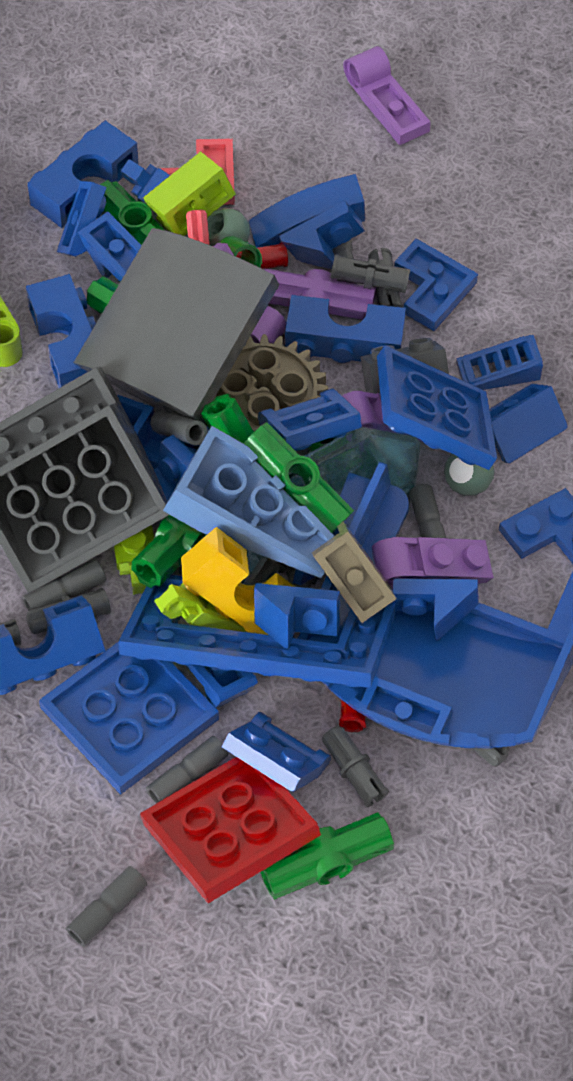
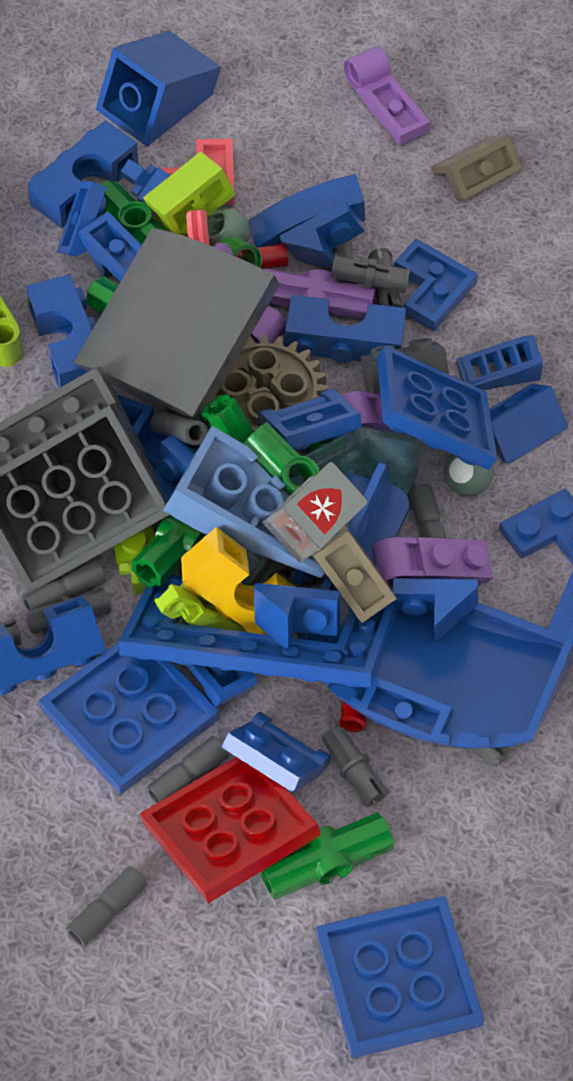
(155, 84): none -> blue slope
(315, 512): none -> piece
(399, 977): none -> blue plate
(479, 165): none -> dark tan panel

